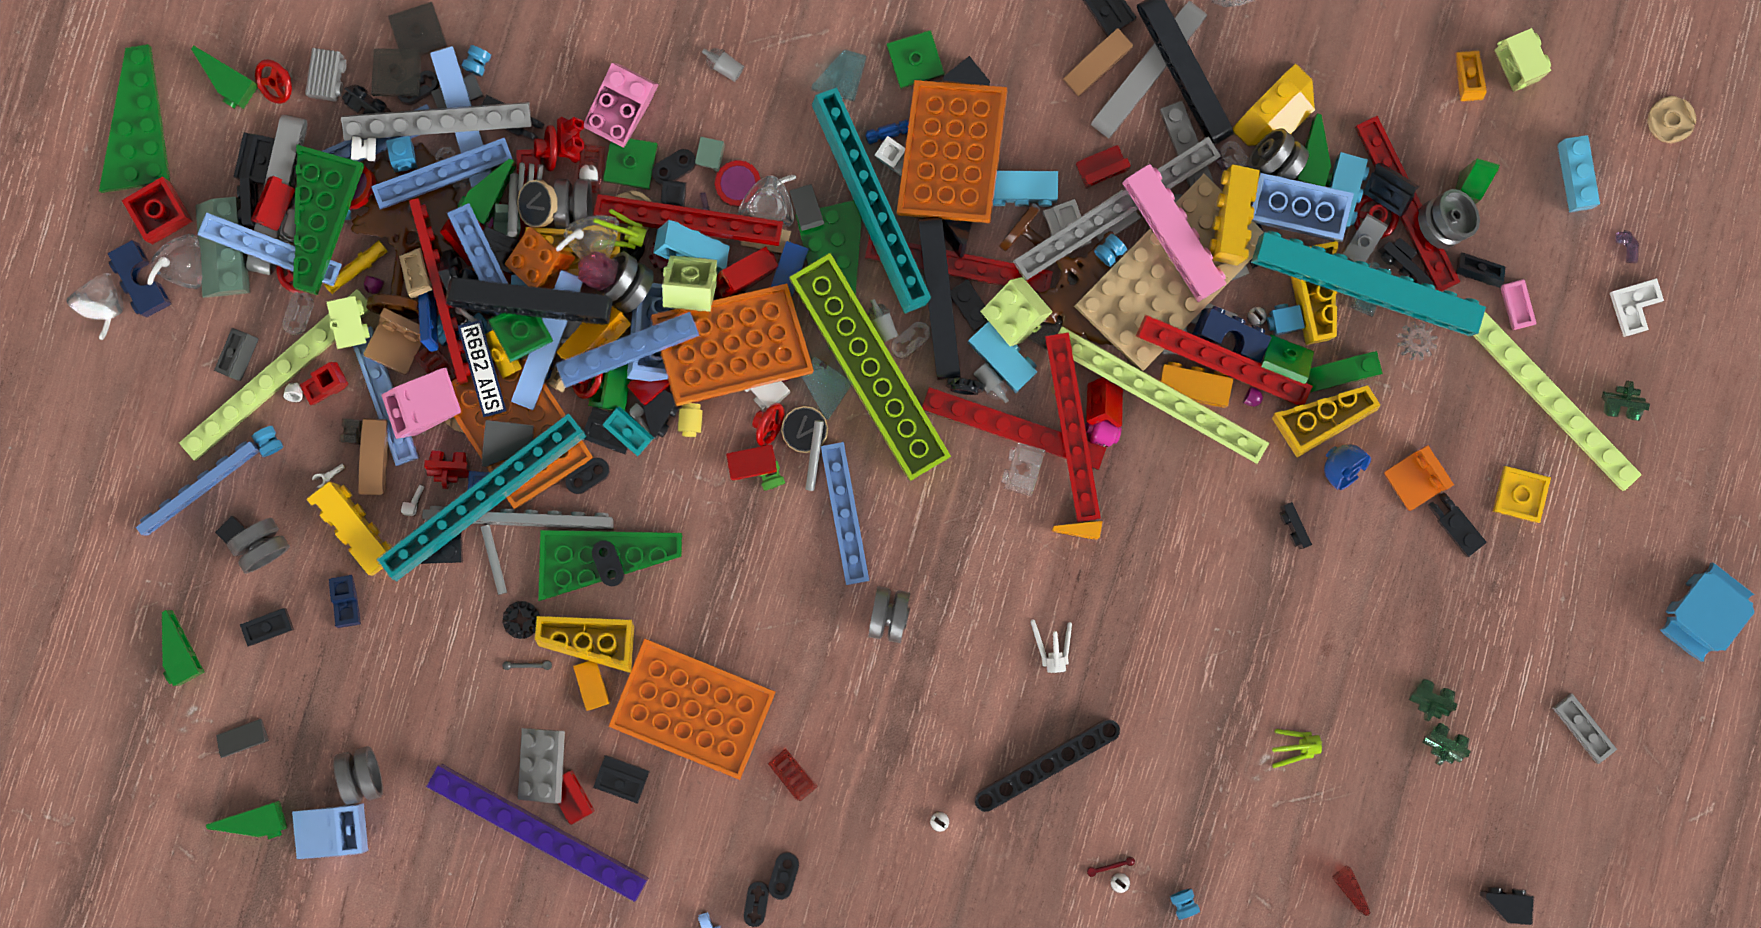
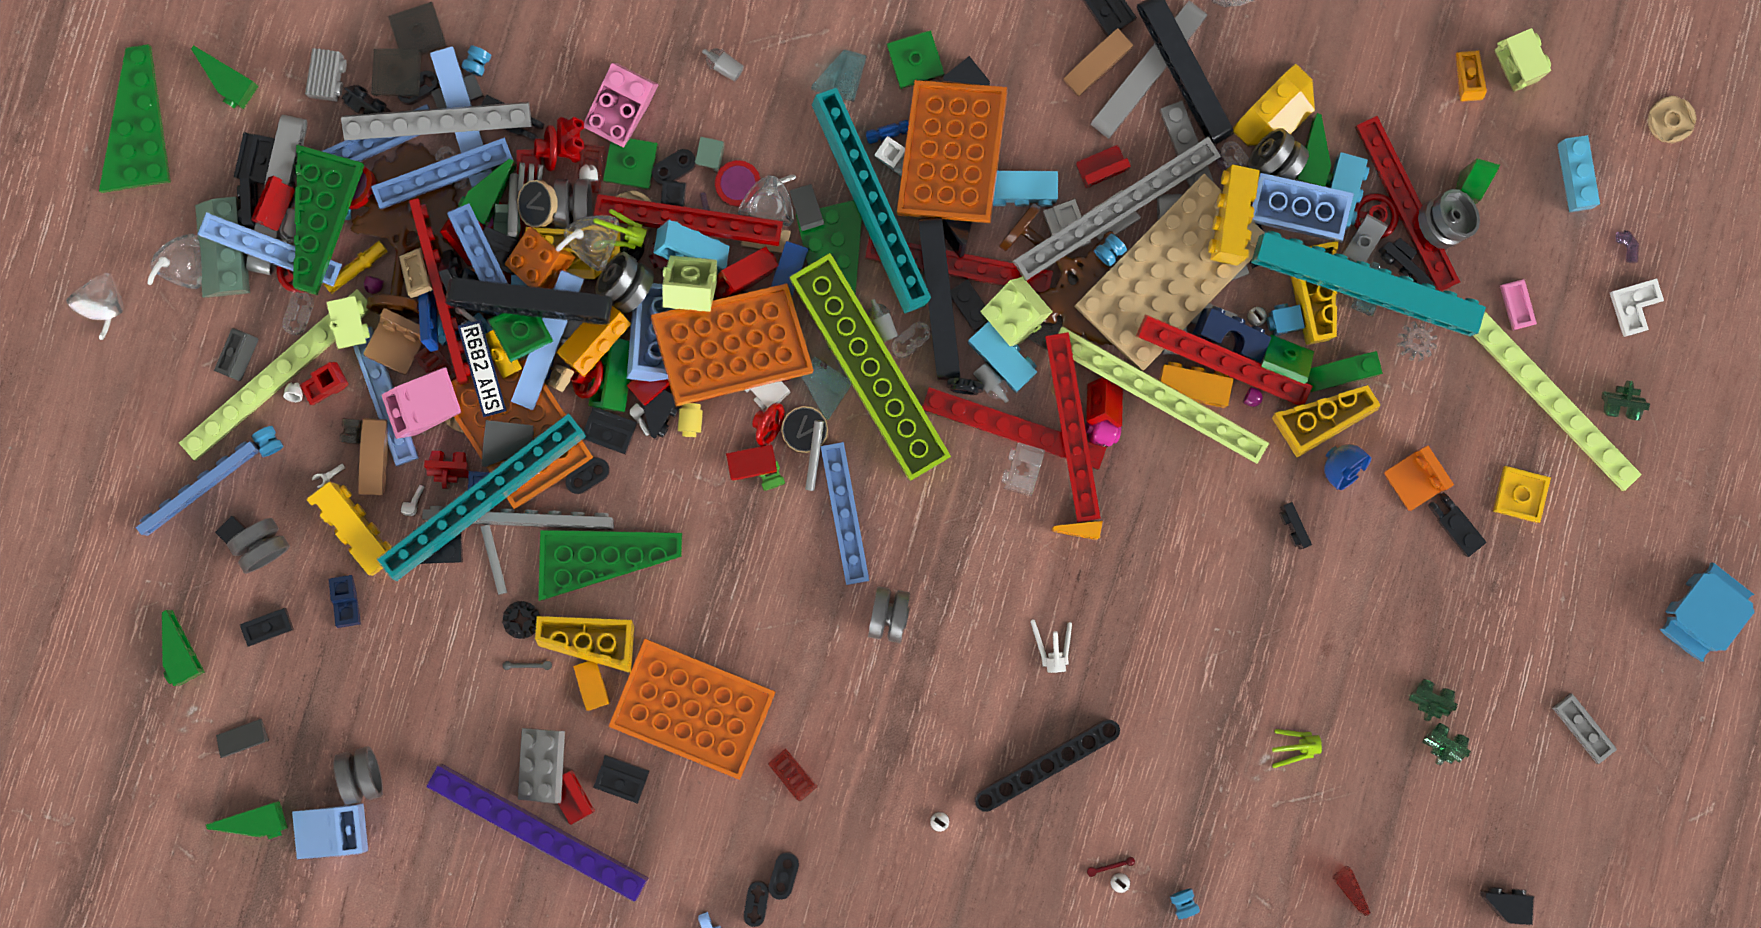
(127, 262): dark blue arch -> none
(157, 210): red brick -> none
(277, 80): red piece -> none
(363, 148): white wheel -> none
(401, 154): dark azure brick -> none
(597, 270): clear pink brick -> none
(608, 563): black plate -> none
(627, 349): medium blue plate -> none
(628, 431): teal plate -> none
(1174, 232): bright pink brick -> none
(1390, 189): black plate -> none
(1480, 270): black plate -> none

